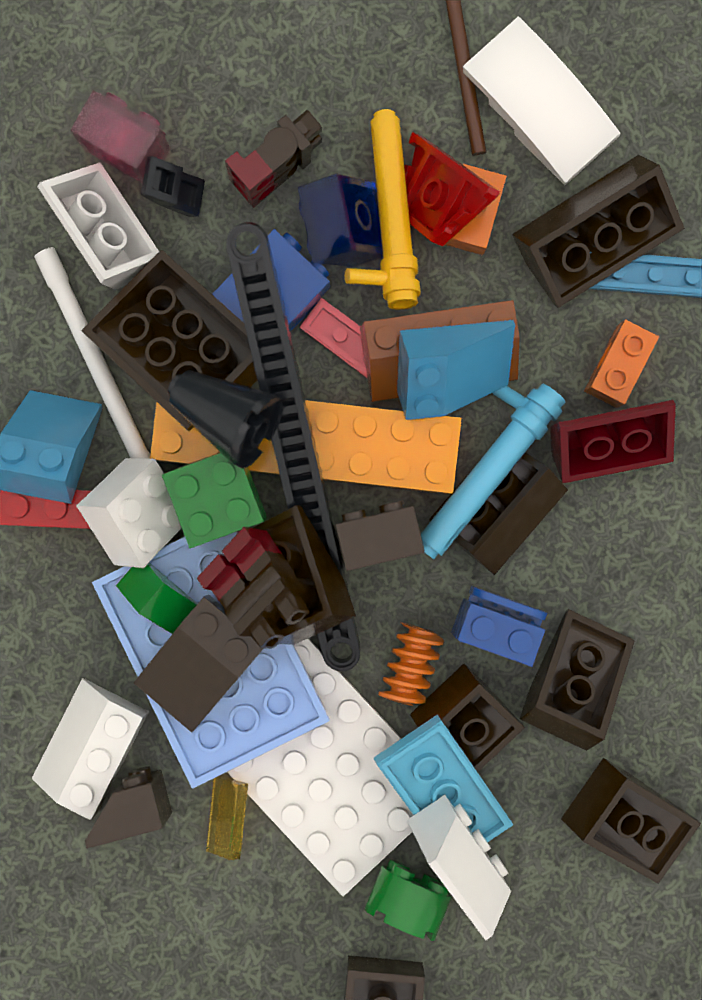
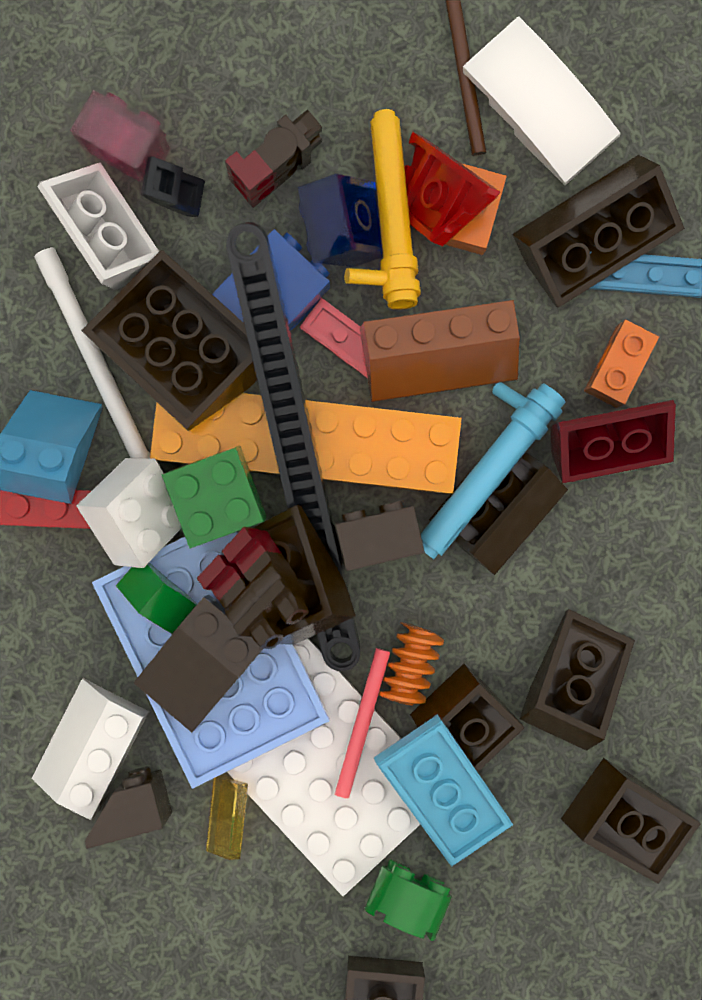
(227, 414): black cone -> none
(362, 723): none -> coral bar
(452, 366): dark azure slope -> none
(462, 862): white slope -> none
(500, 625): blue brick -> none

